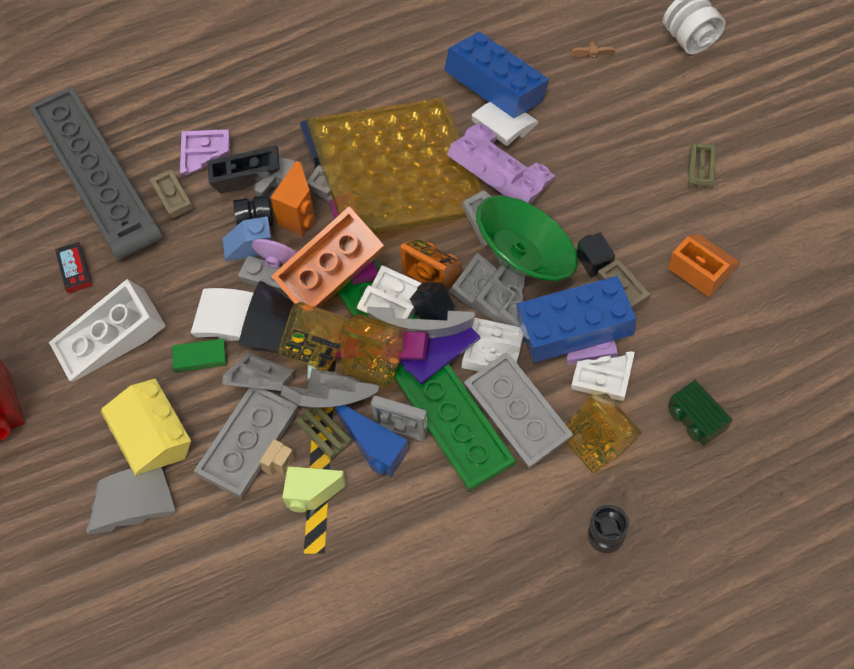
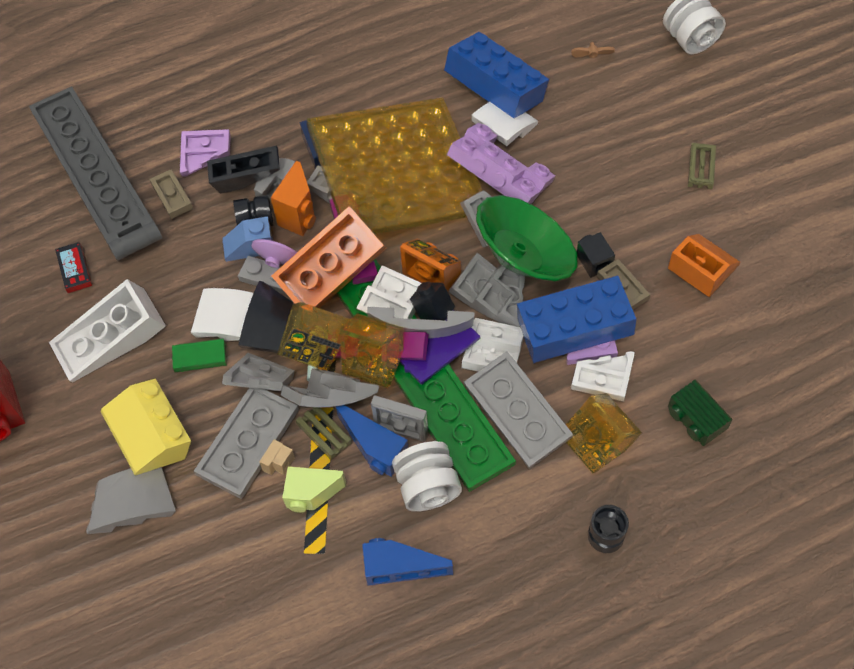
(397, 562): none -> blue slope
(426, 476): none -> white wheel

